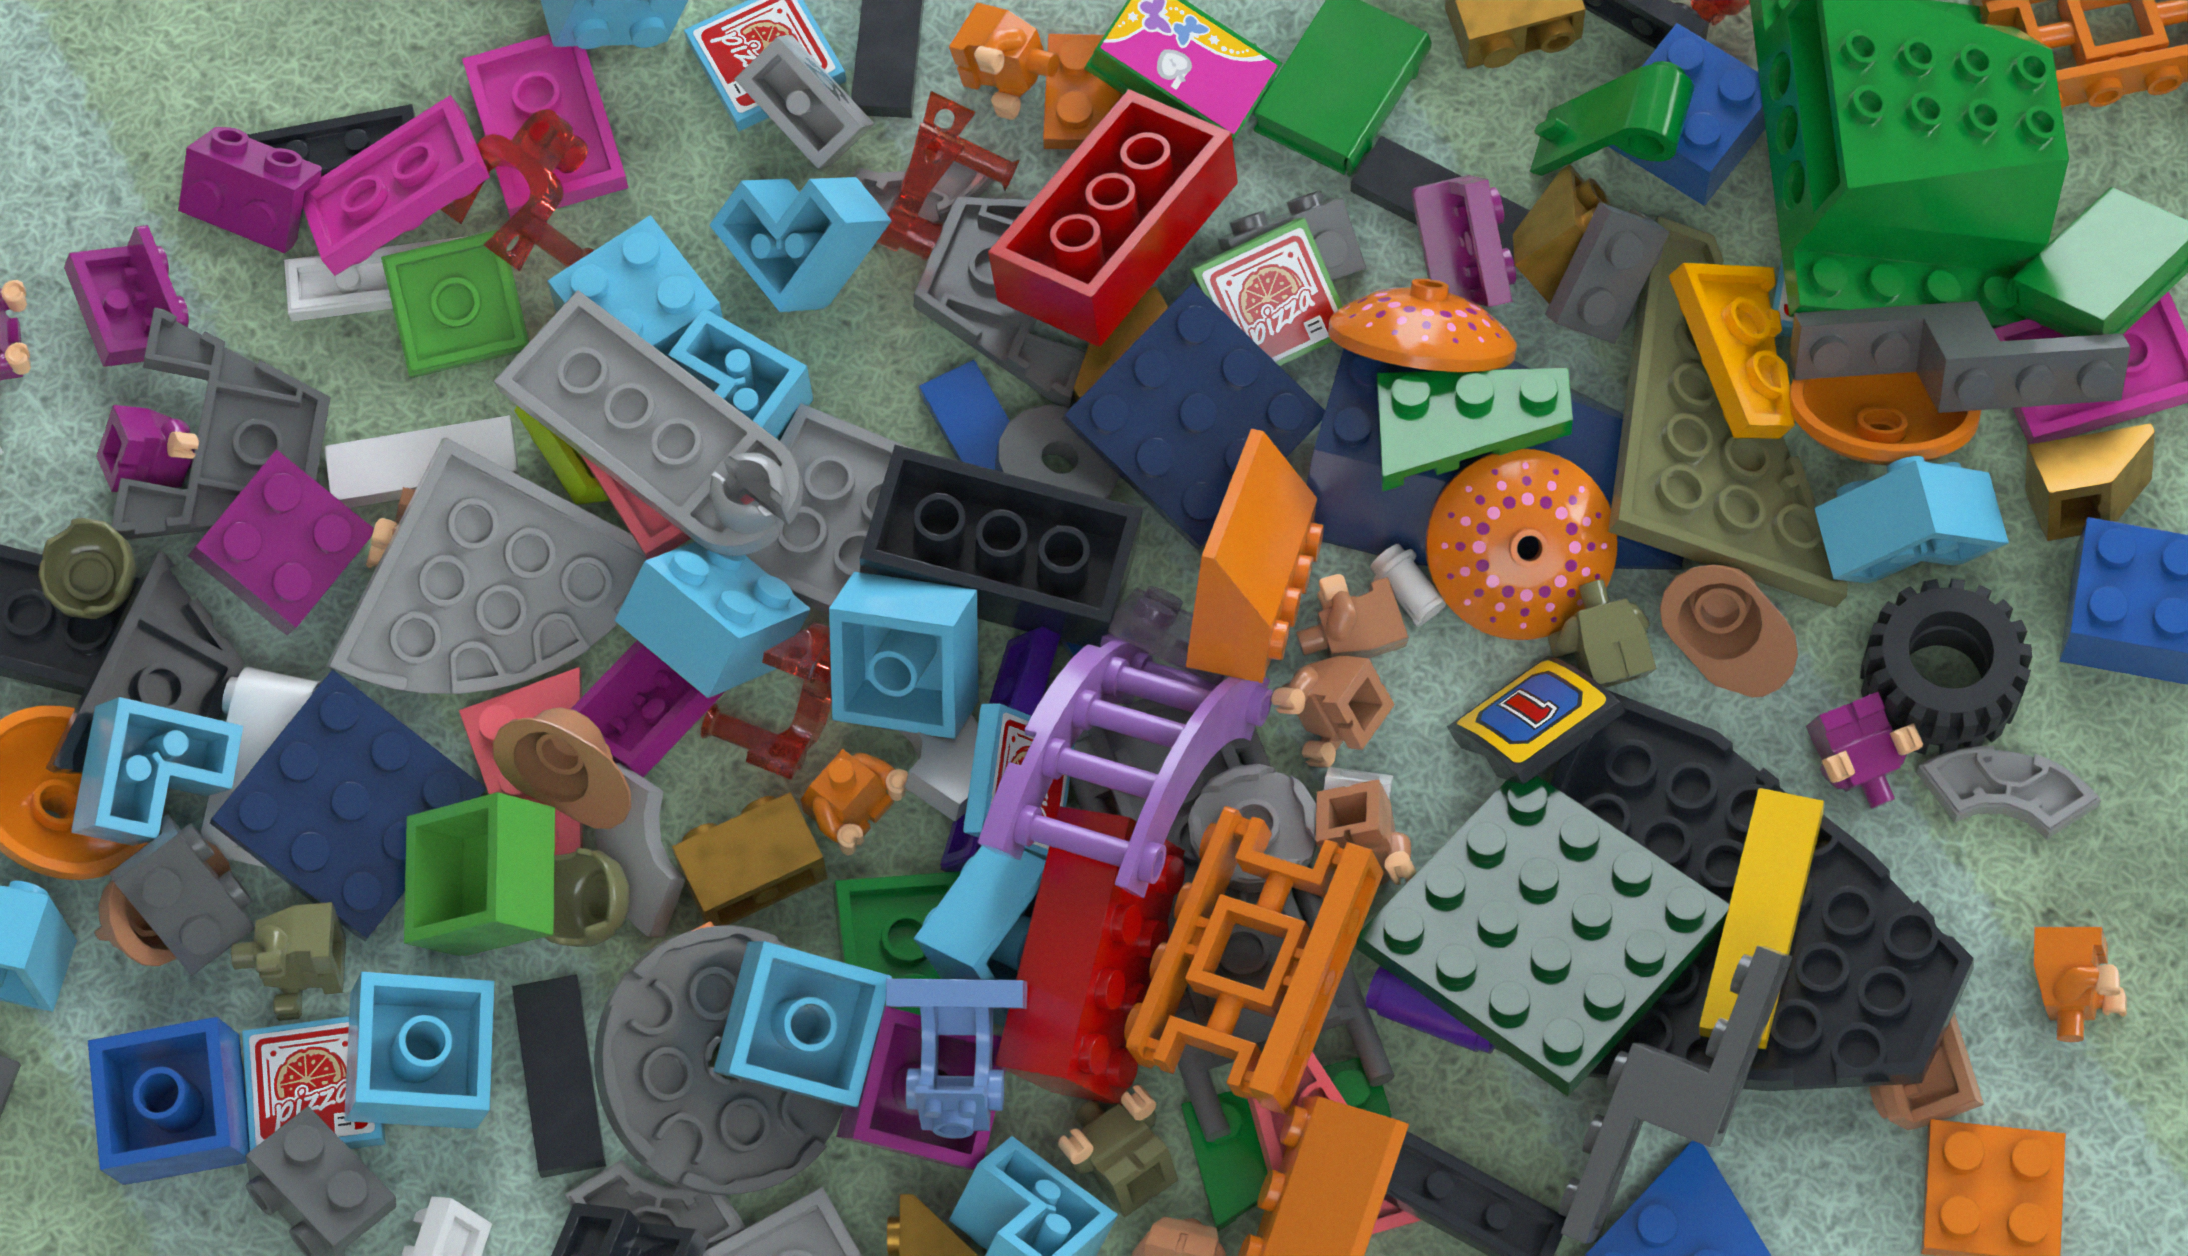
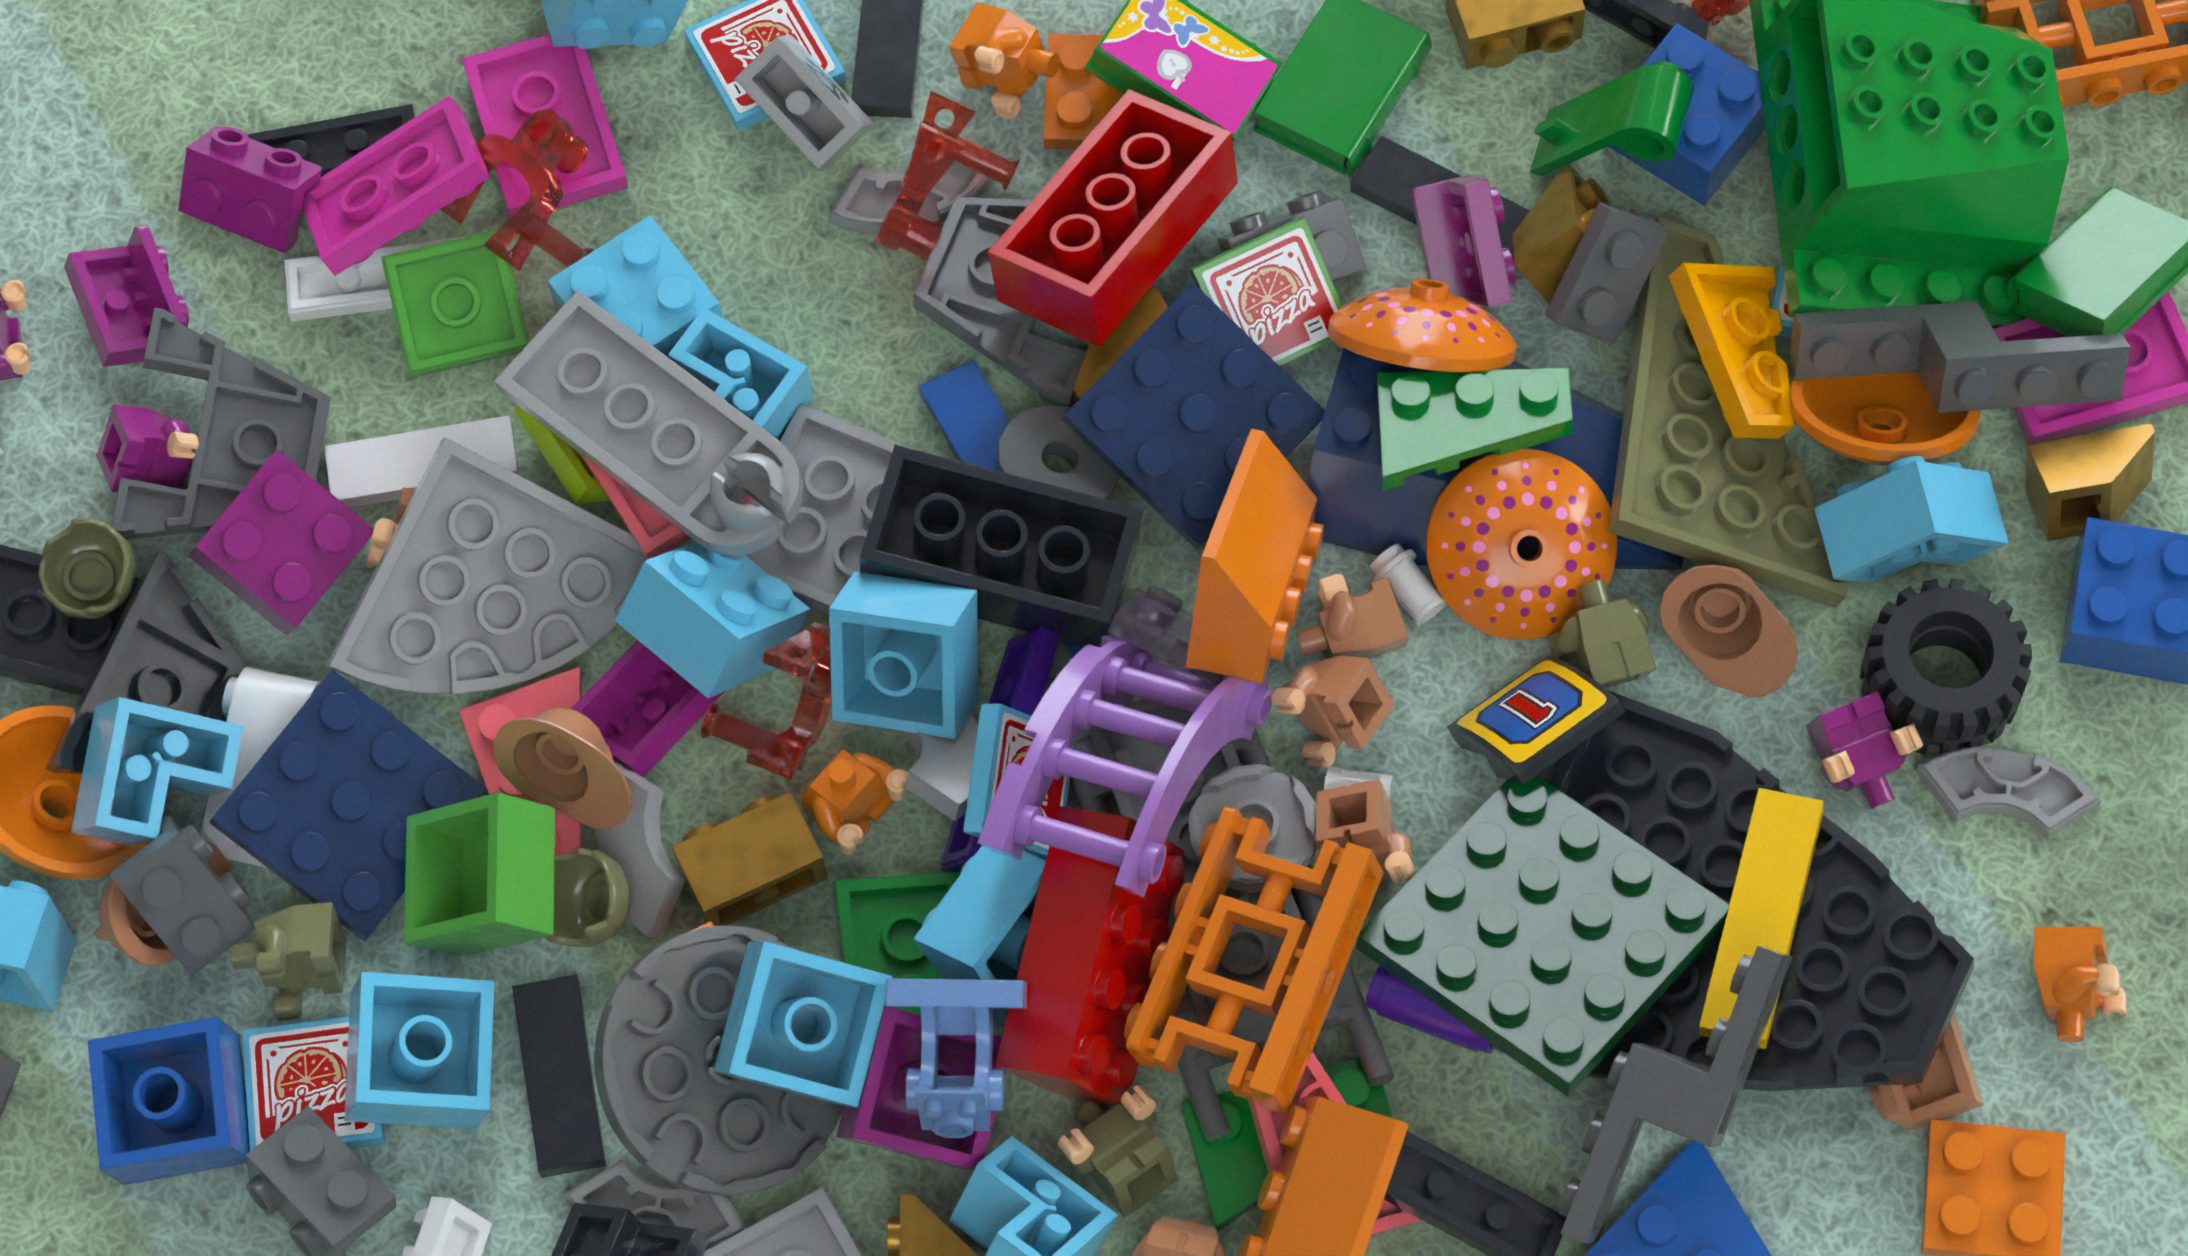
(803, 241): medium azure brick -> none

